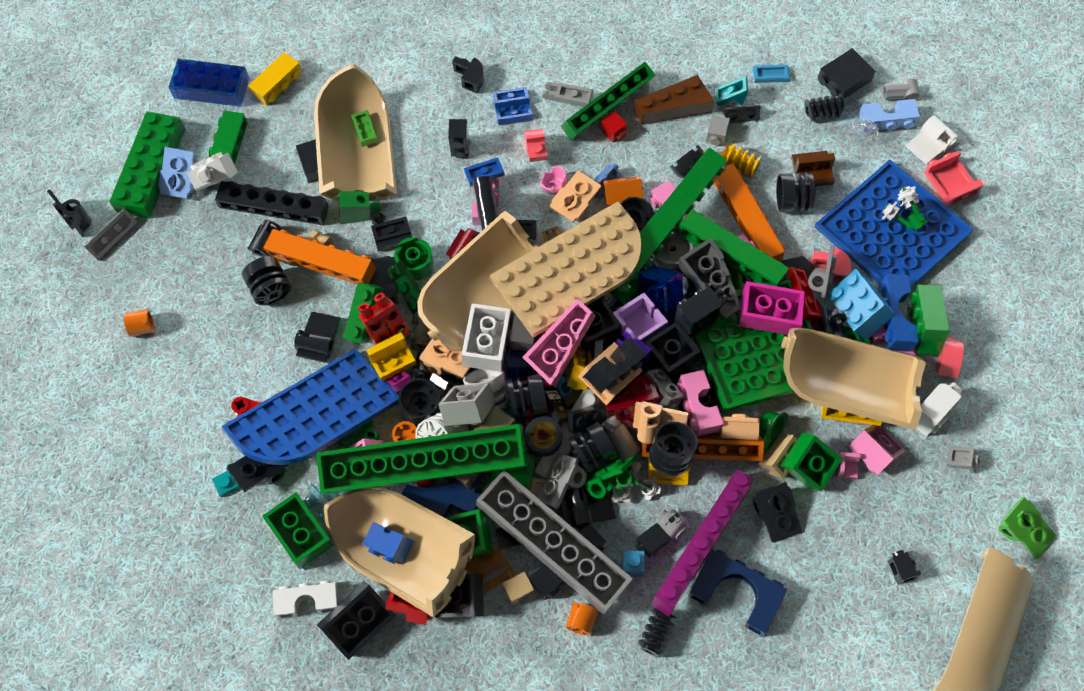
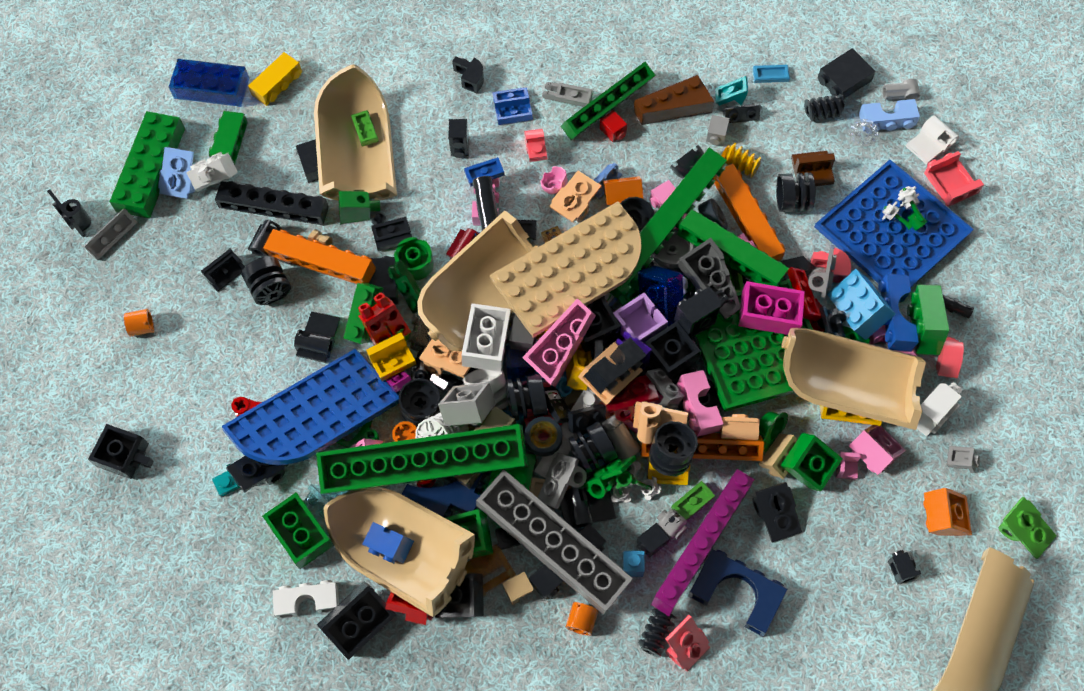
(120, 452): none -> black hinge
(223, 270): none -> black hinge
(687, 643): none -> coral piece
(693, 500): none -> bright green plate
(713, 212): none -> black wheel
(947, 513): none -> orange slope
(956, 306): none -> black pin

